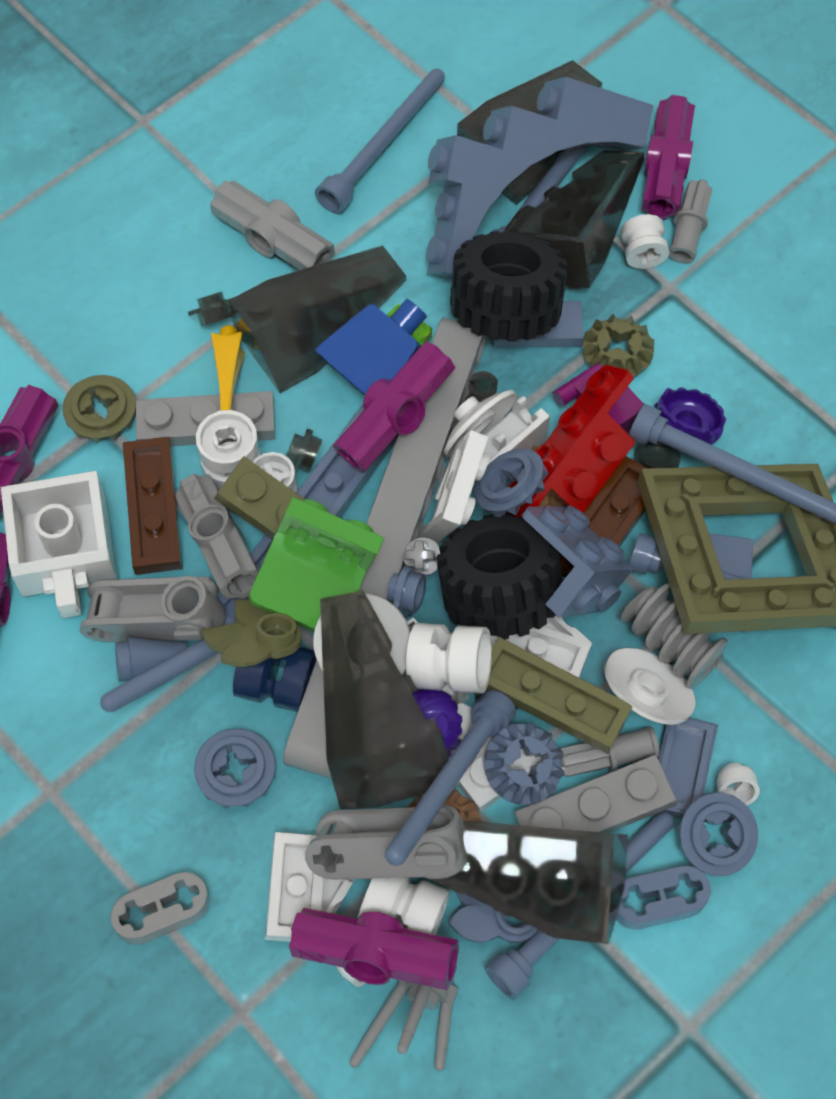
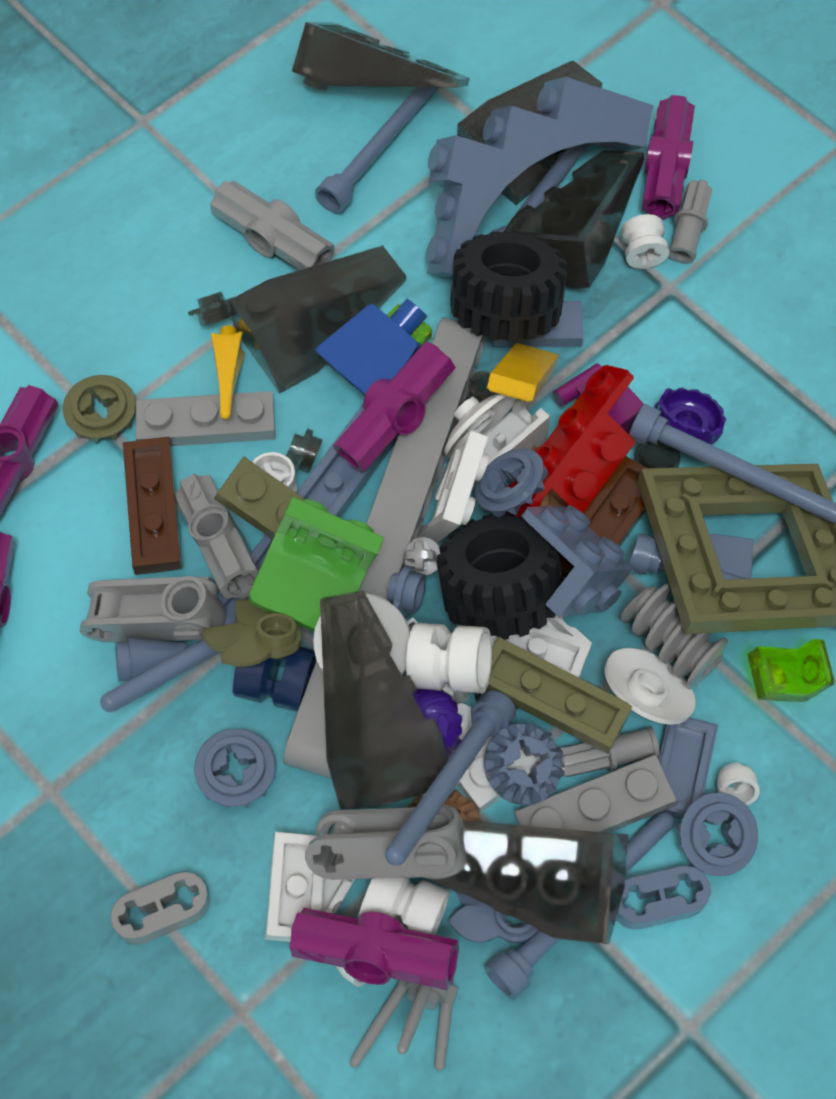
(58, 537): white hinge -> none
(223, 442): white wheel -> none
(345, 57): none -> clear smoke wedge
(522, 372): none -> yellow tile
(638, 350): olive gear -> none
(791, 673): none -> clear neon green bracket

